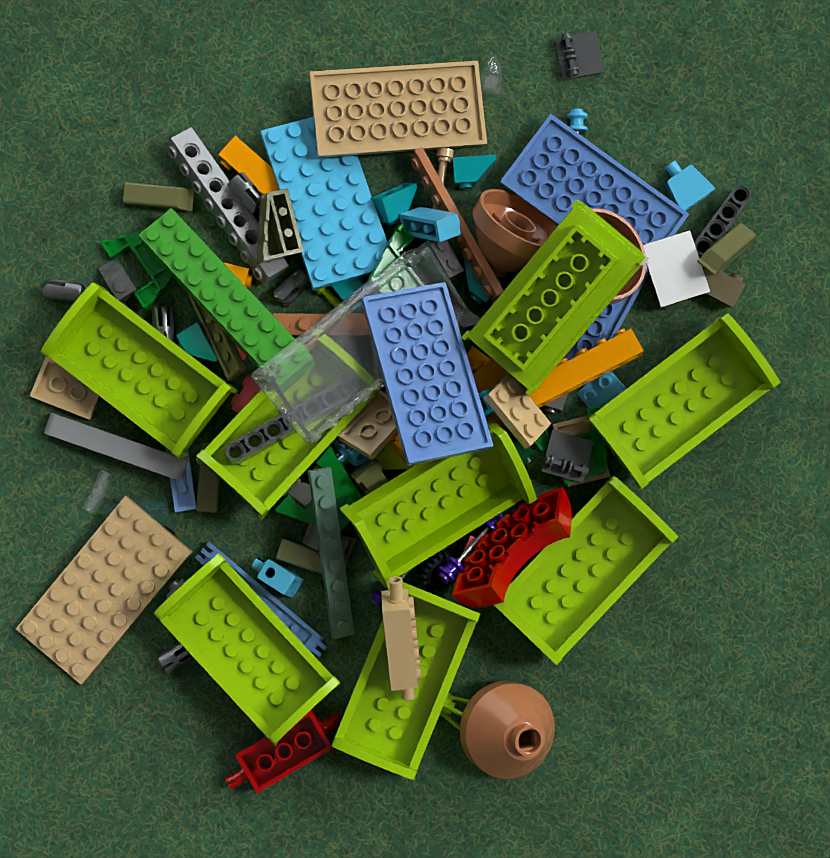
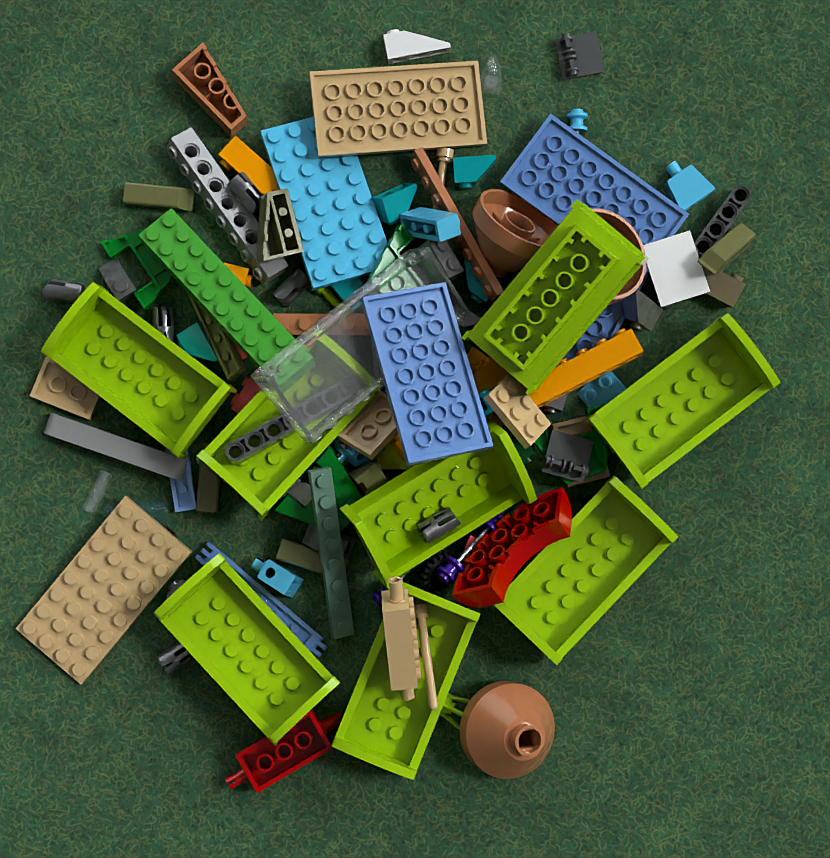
(210, 90): none -> nougat wedge
(407, 46): none -> white slope
(421, 612): none -> tan piece
(438, 525): none -> flat silver arm
(641, 311): none -> flat silver slope

